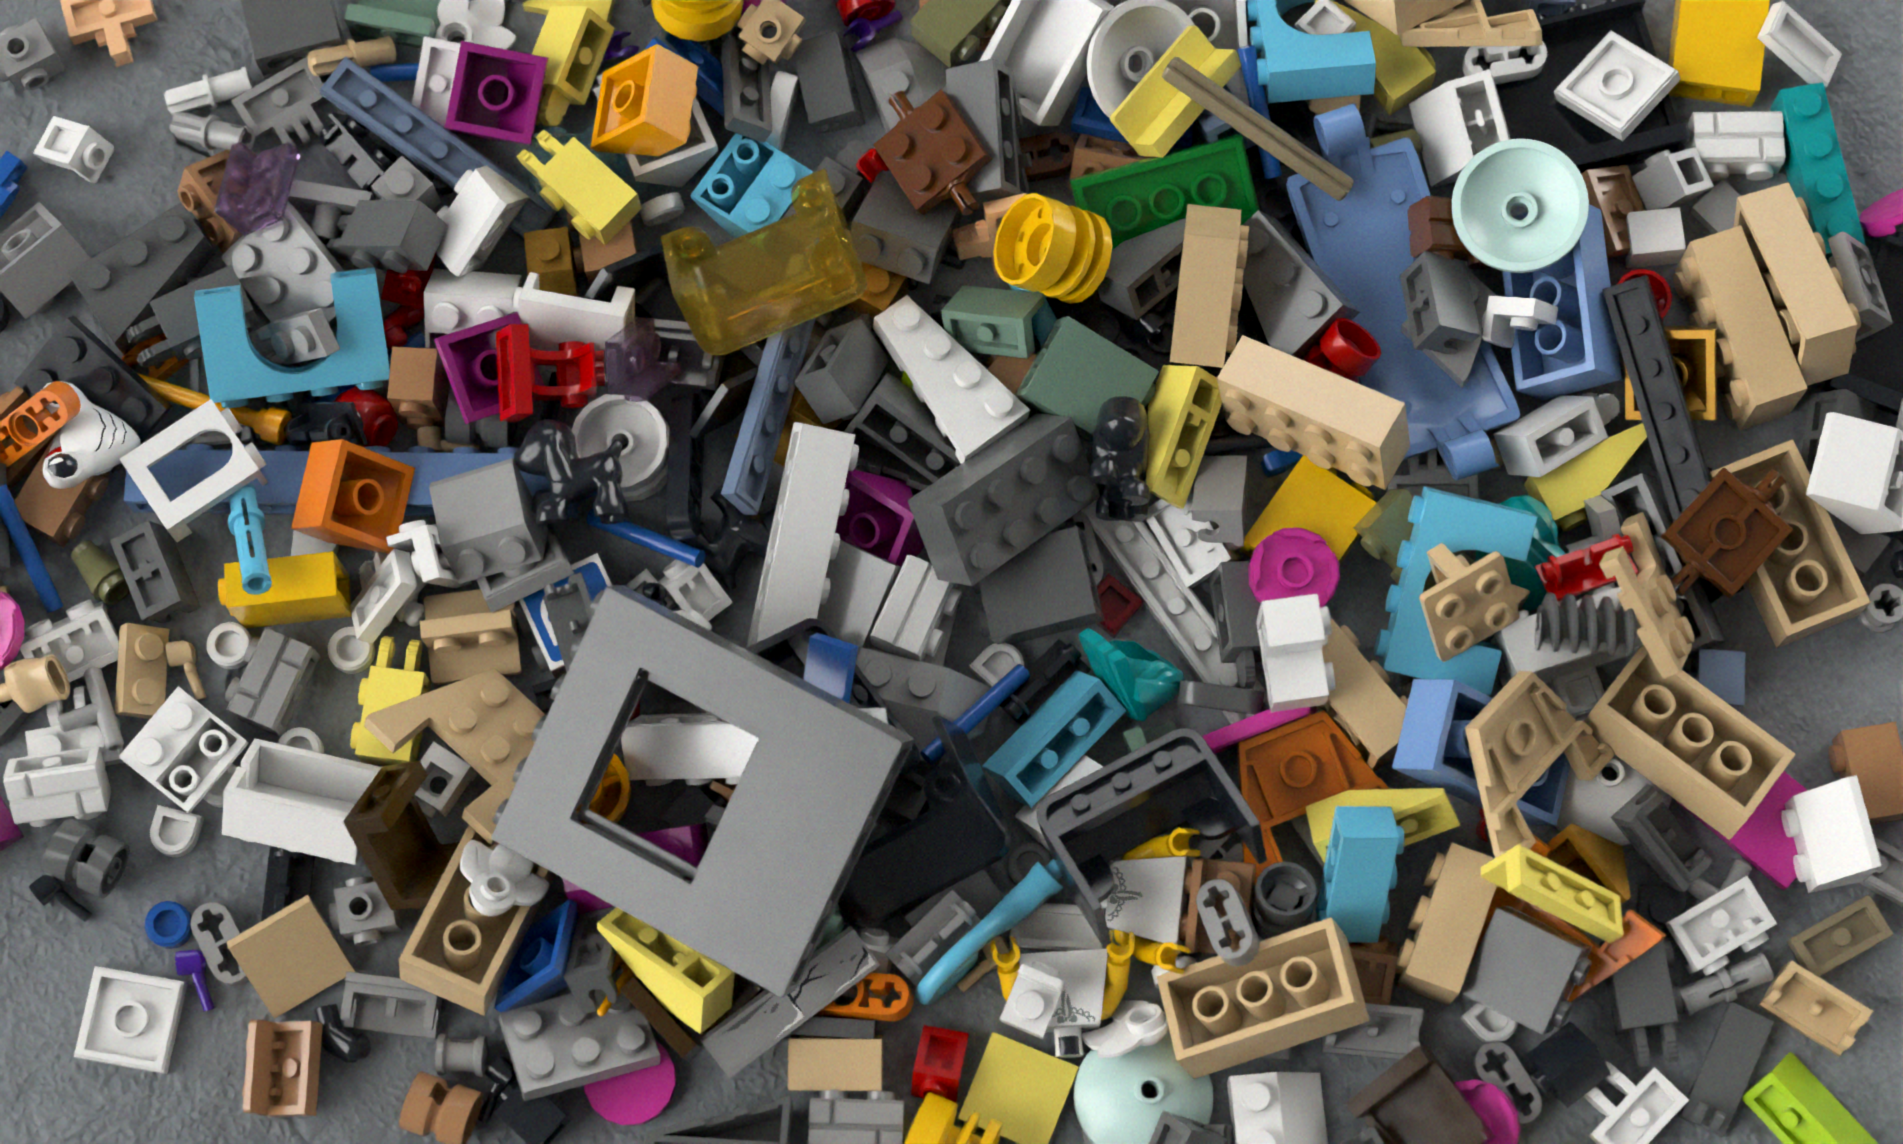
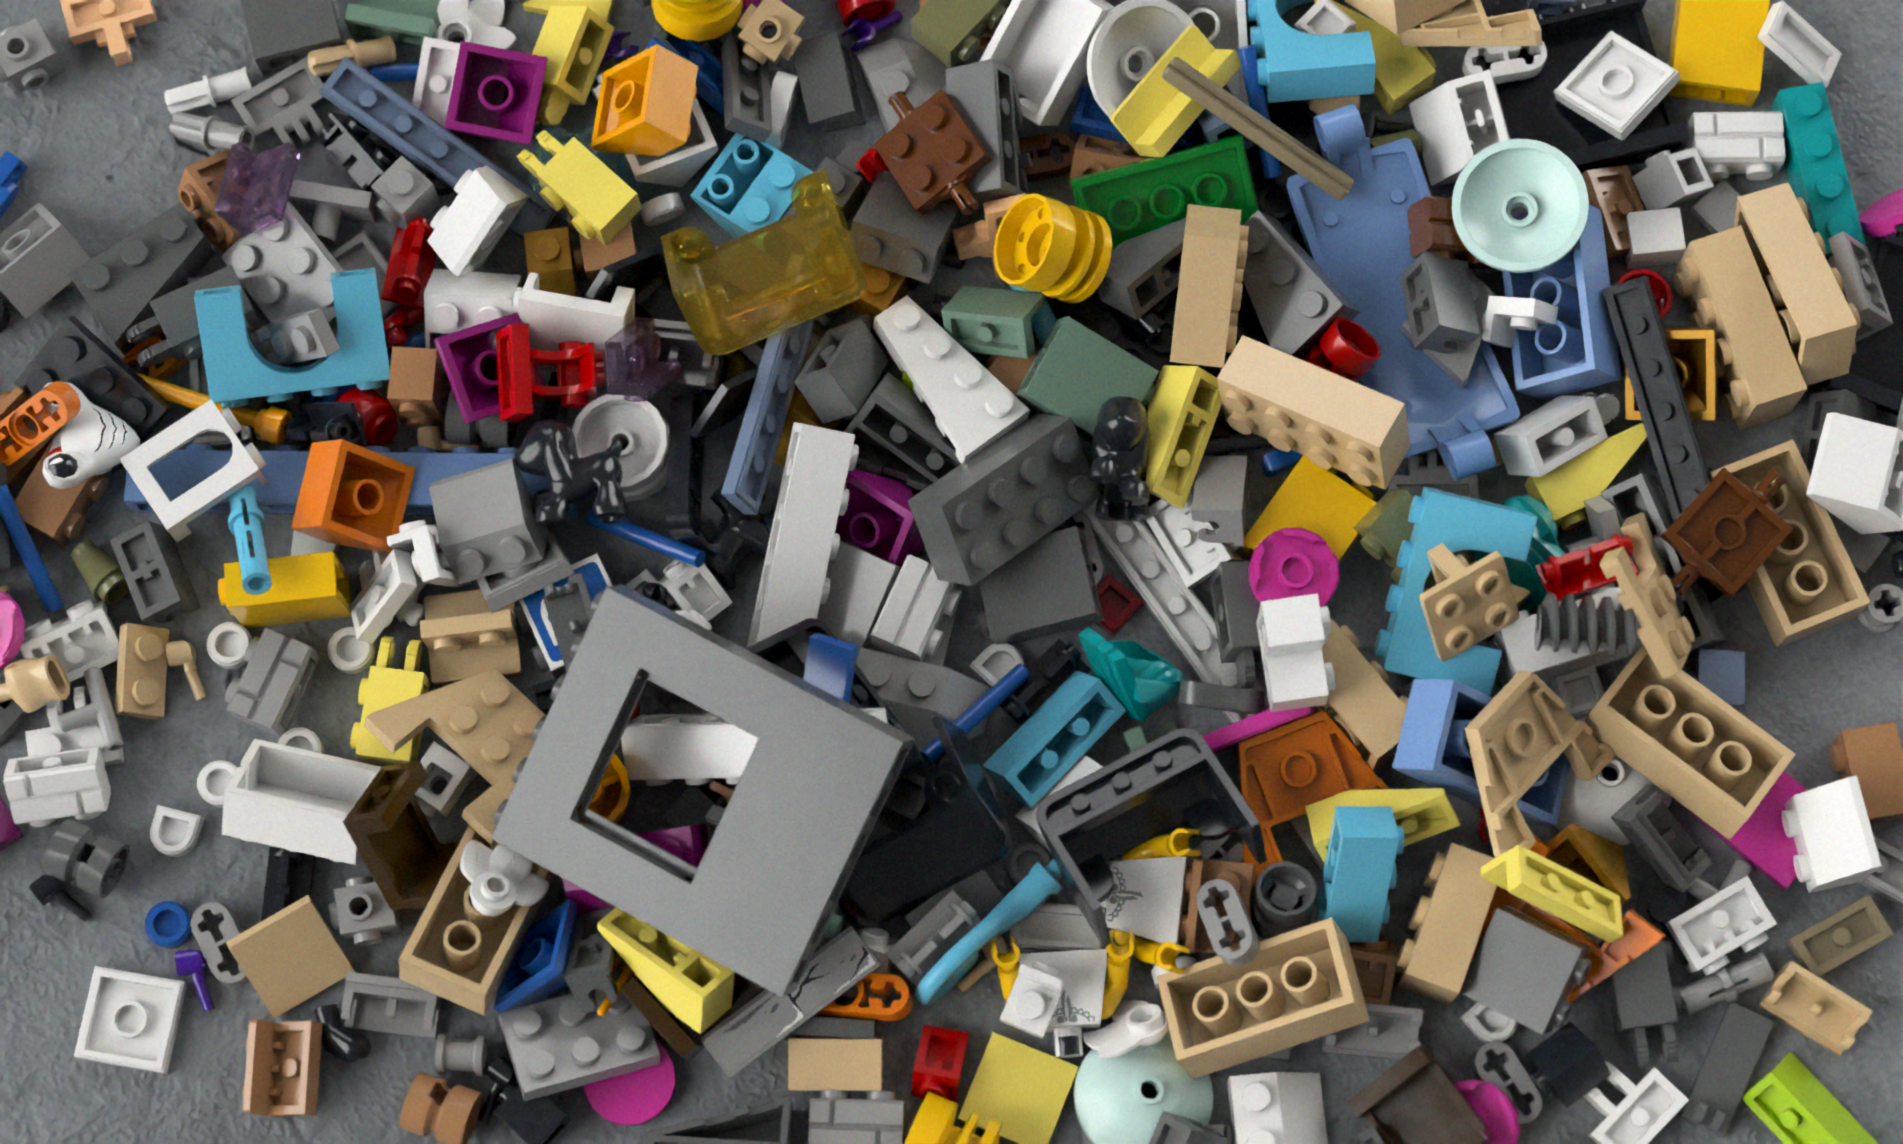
(74, 148): white bracket -> none
(183, 750): white slope -> none
(389, 235): dark grey hinge -> none

